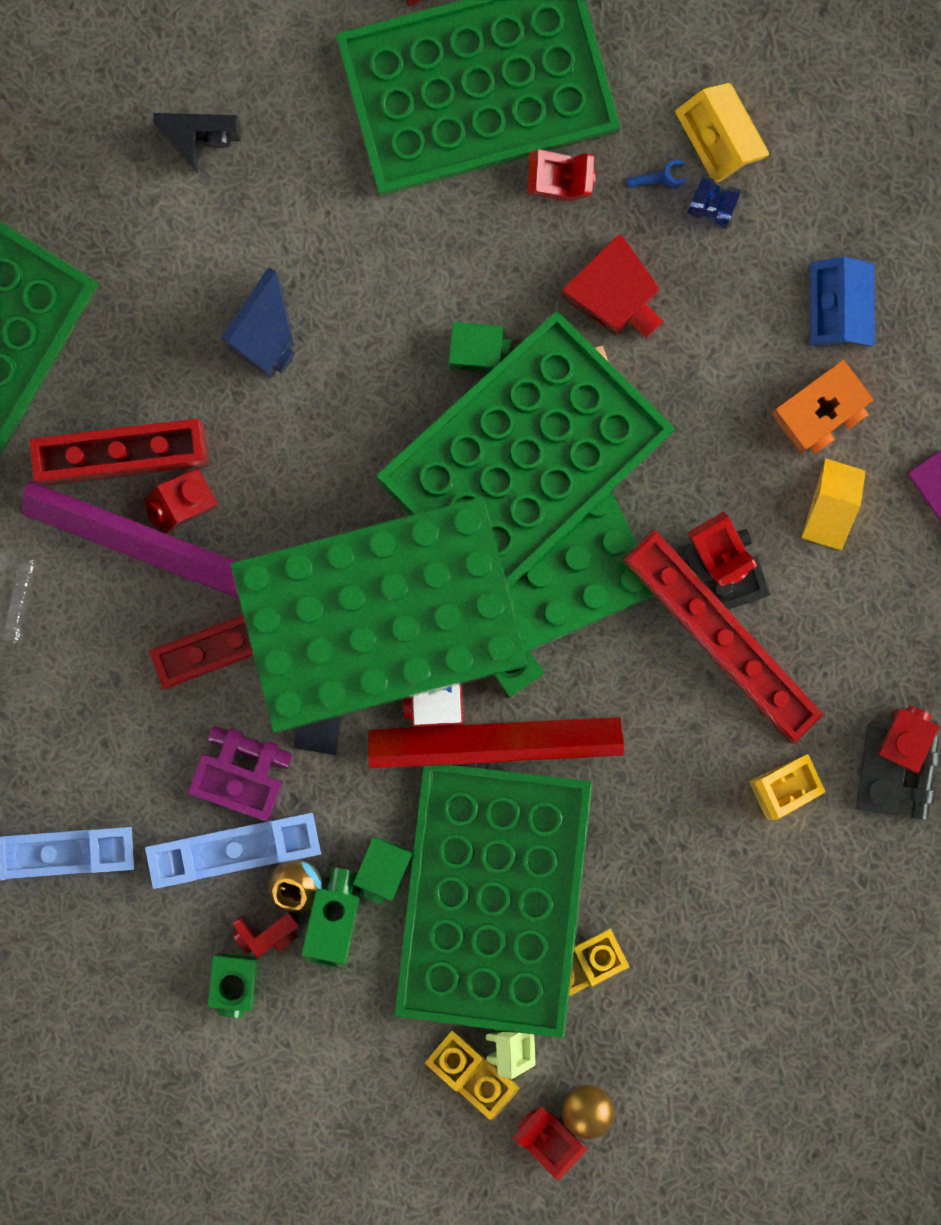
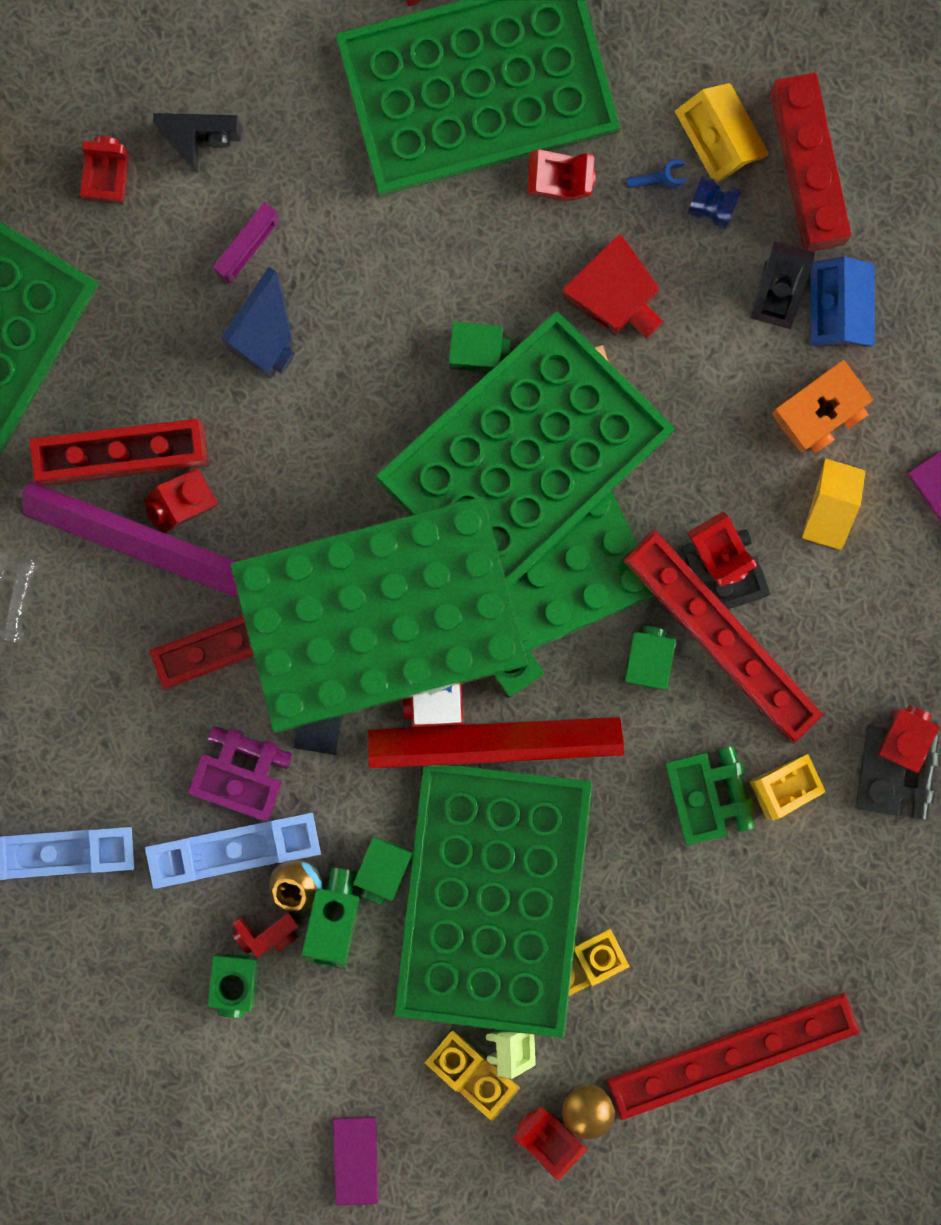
(104, 170): none -> red bracket
(246, 243): none -> magenta tile
(355, 1160): none -> magenta tile
(650, 658): none -> green brick
(697, 798): none -> green plate
(733, 1056): none -> red tile
(782, 284): none -> black slope
(810, 162): none -> red brick

